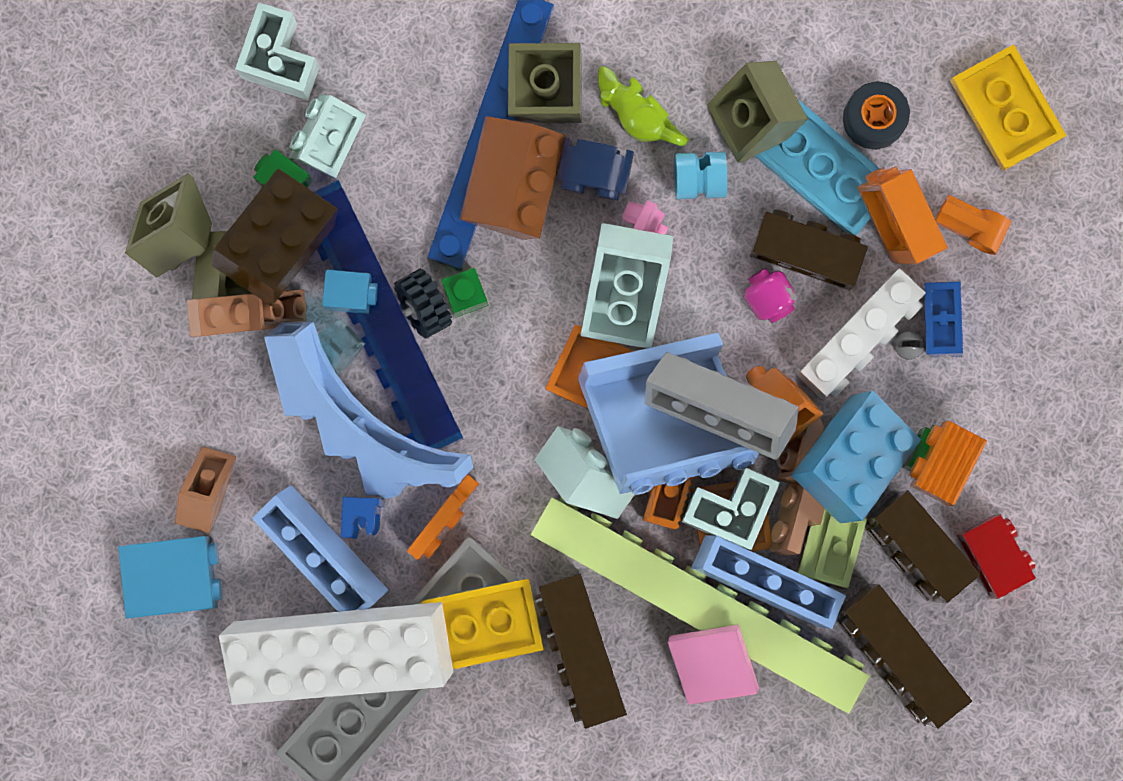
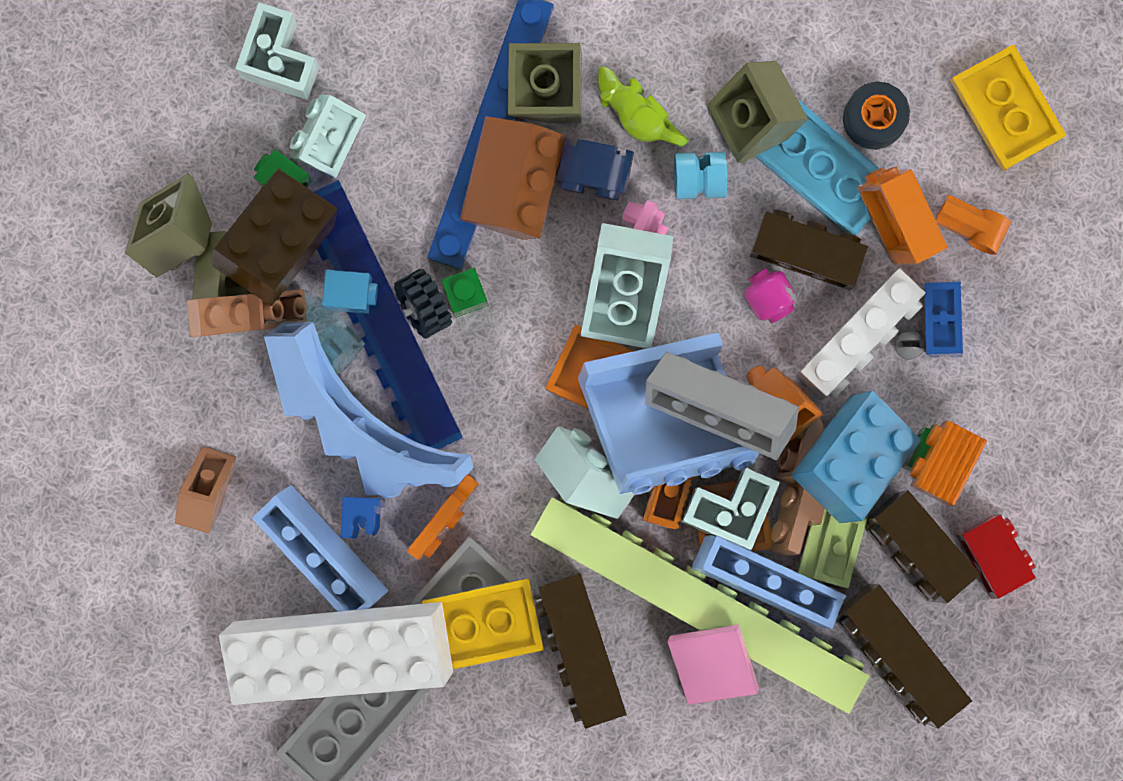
(169, 576): dark azure brick -> none

